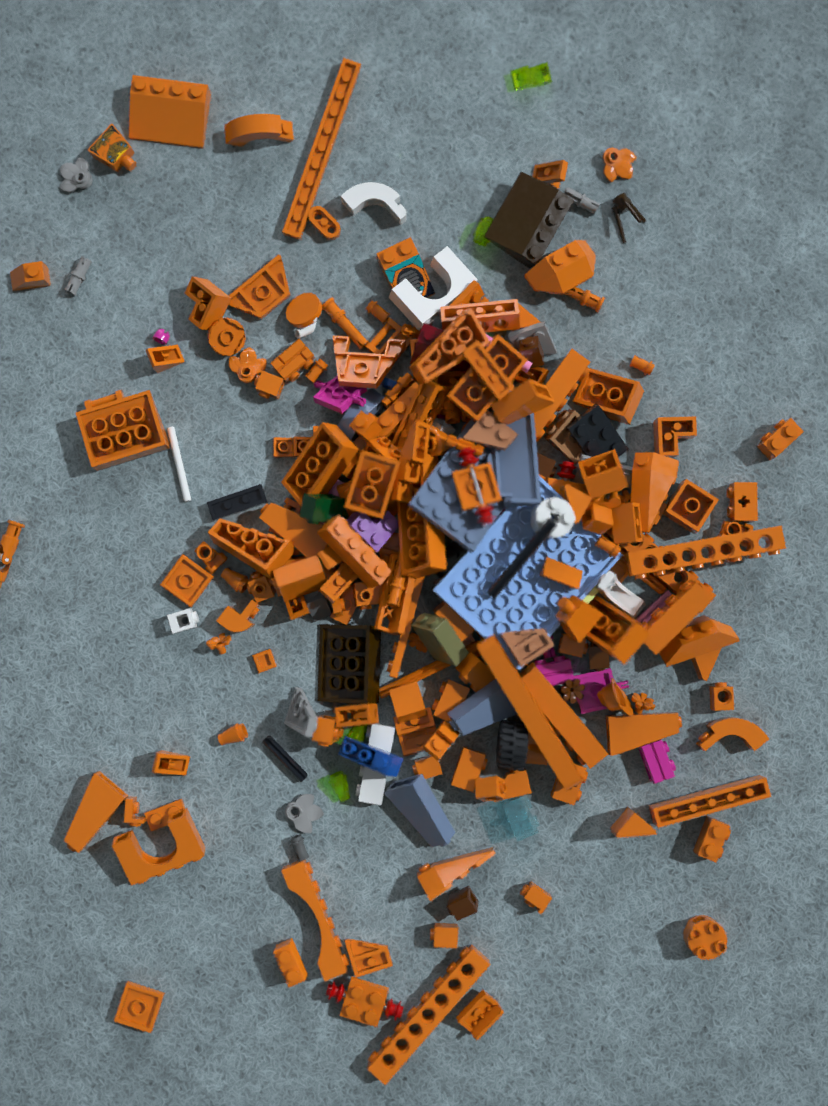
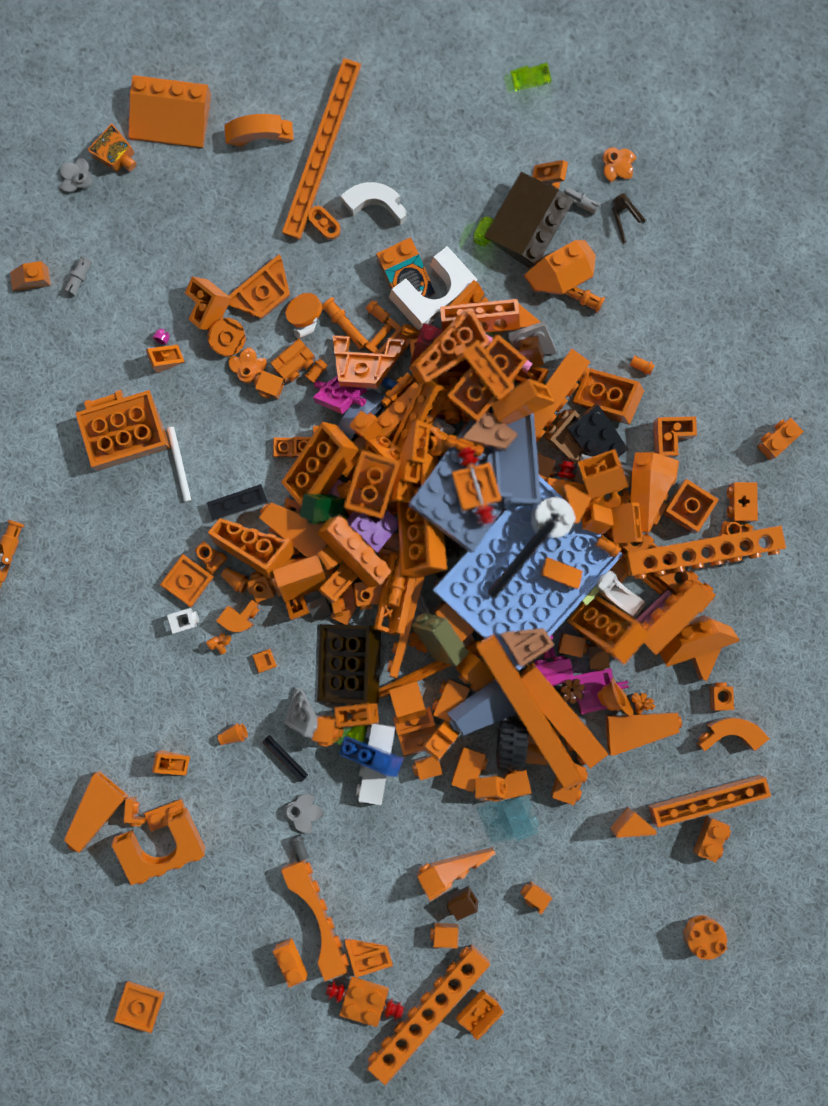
(339, 784): clear neon green cone -> none
(421, 809): sand blue slope -> none
(577, 617): orange torso -> none
(657, 762): dark pink brick -> none

